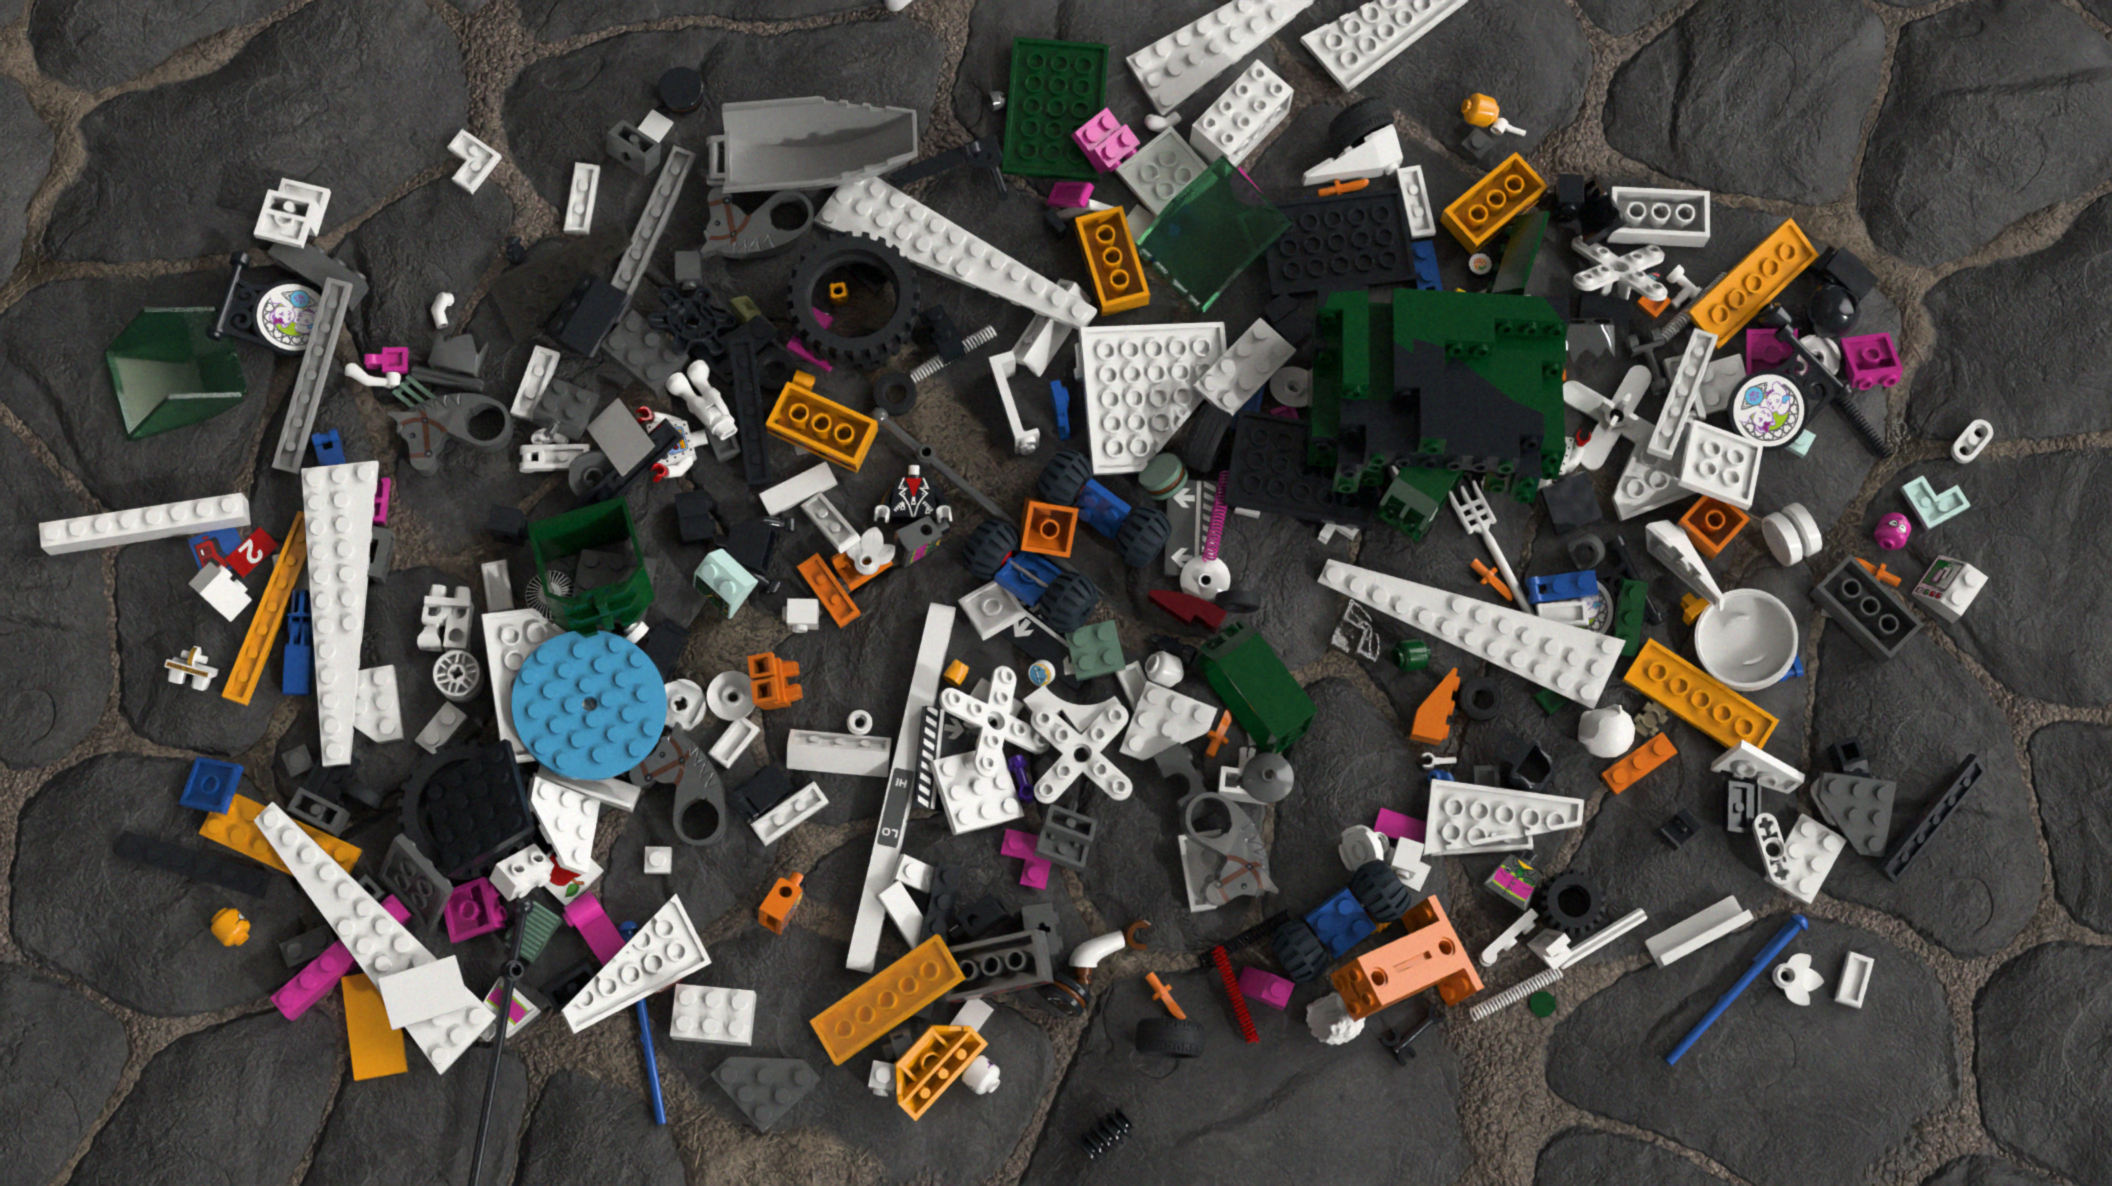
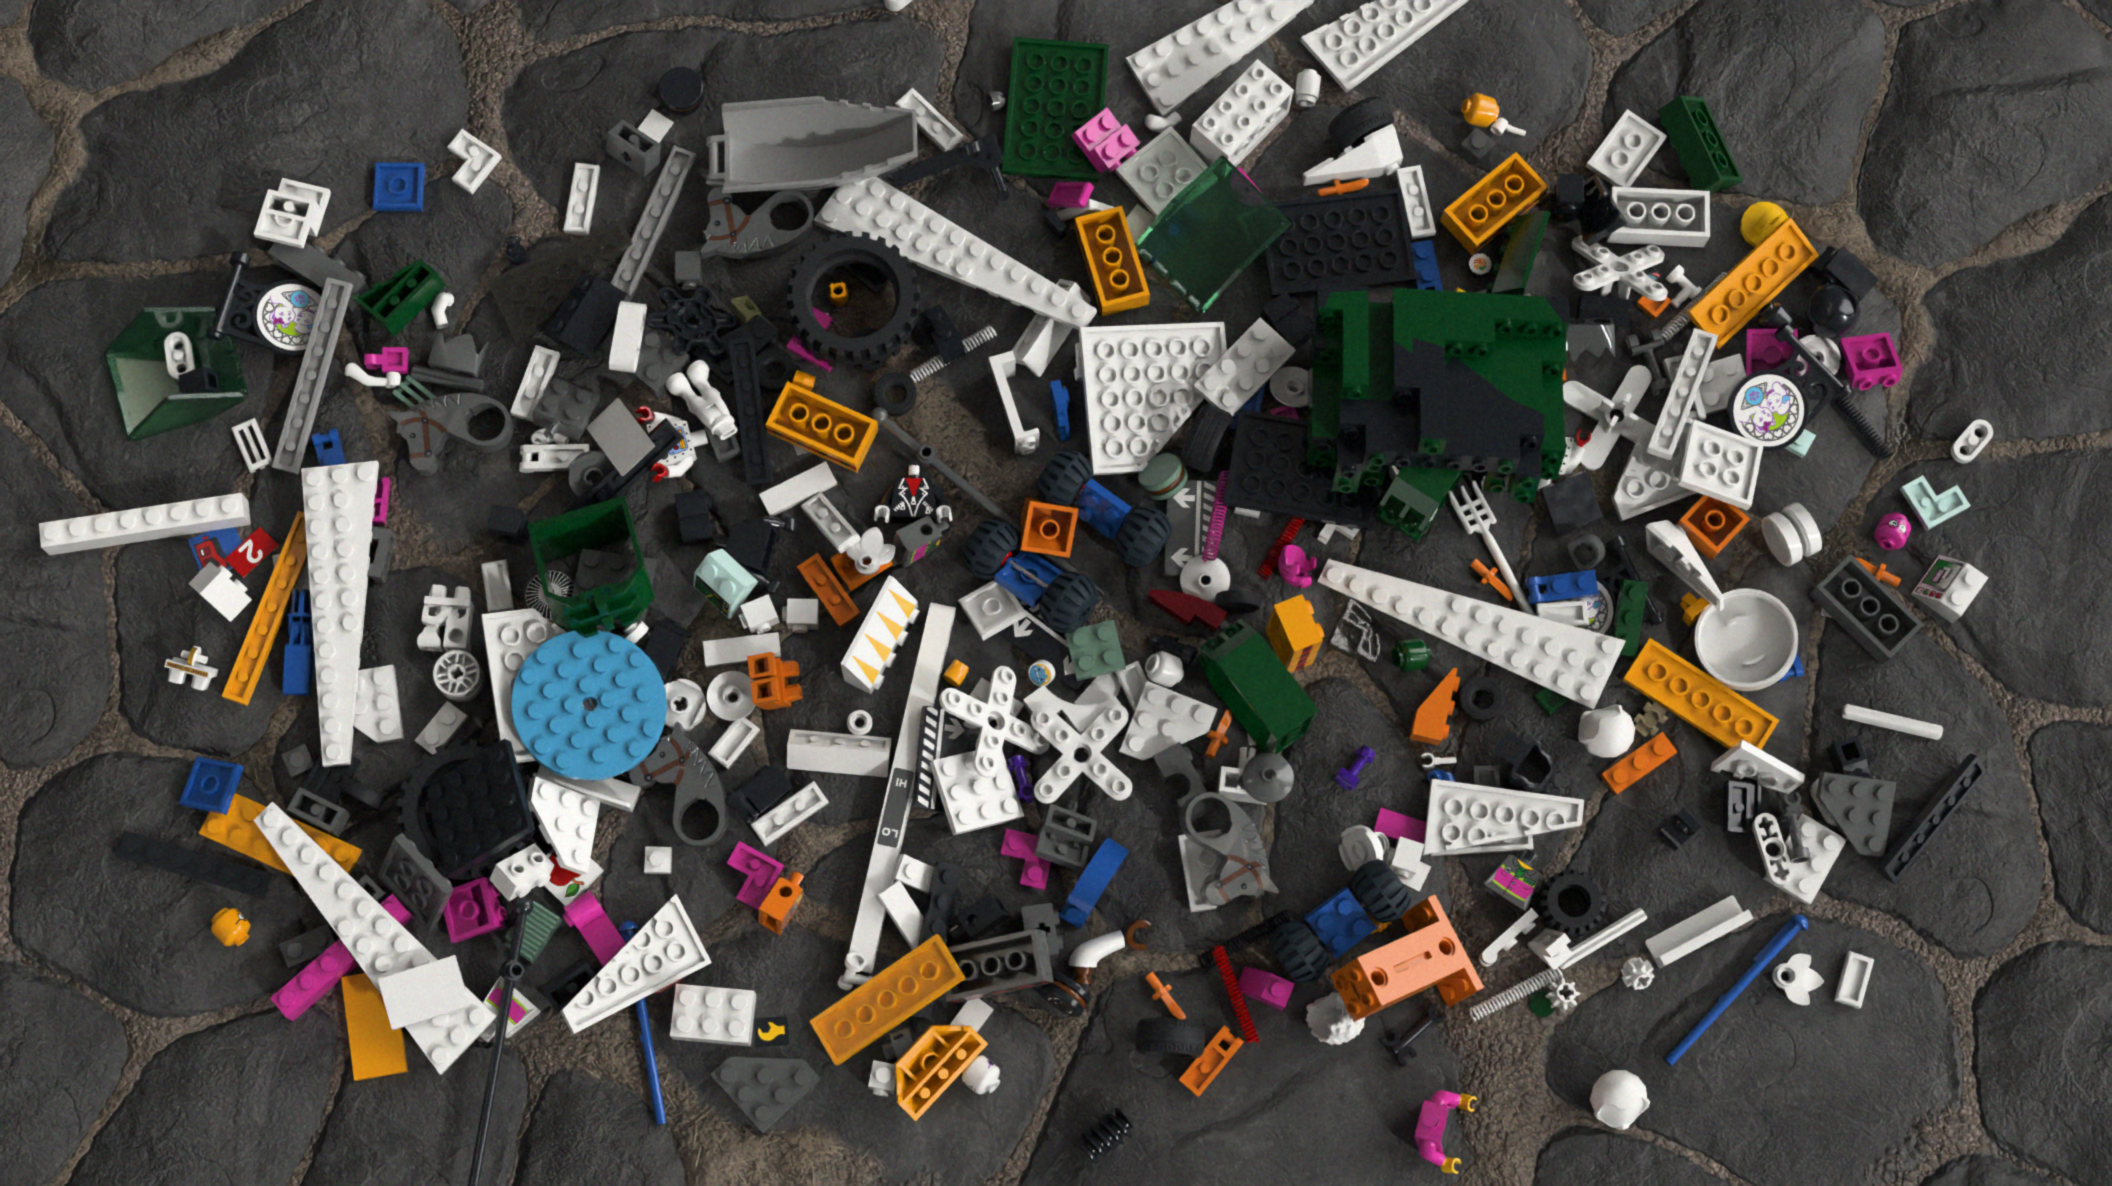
(178, 358): none -> white plate
(199, 381): none -> black brick
(260, 463): none -> white tile
(398, 186): none -> blue tile
(400, 297): none -> dark green wedge
(627, 337): none -> white beam
(736, 649): none -> white tile
(759, 615): none -> white brick
(761, 874): none -> dark pink plate
(771, 1031): none -> black sticker
(854, 963): none -> white piece
(879, 636): none -> white slope
(931, 121): none -> white tile
(1093, 882): none -> blue arch
(1100, 690): none -> white sticker
(1211, 1062): none -> orange plate
(1285, 541): none -> red piece
(1294, 633): none -> light orange brick
(1295, 566): none -> dark pink hair
(1307, 87): none -> white brick
(1348, 778): none -> dark purple bar
(1435, 1125): none -> dark pink torso
(1559, 1000): none -> white gear
(1619, 1098): none -> white helmet
(1626, 150): none -> white plate
(1637, 973): none -> white gear
(1699, 144): none -> dark green slope
(1760, 221): none -> yellow tile
(1790, 814): none -> dark grey bar
(1892, 721): none -> white axle

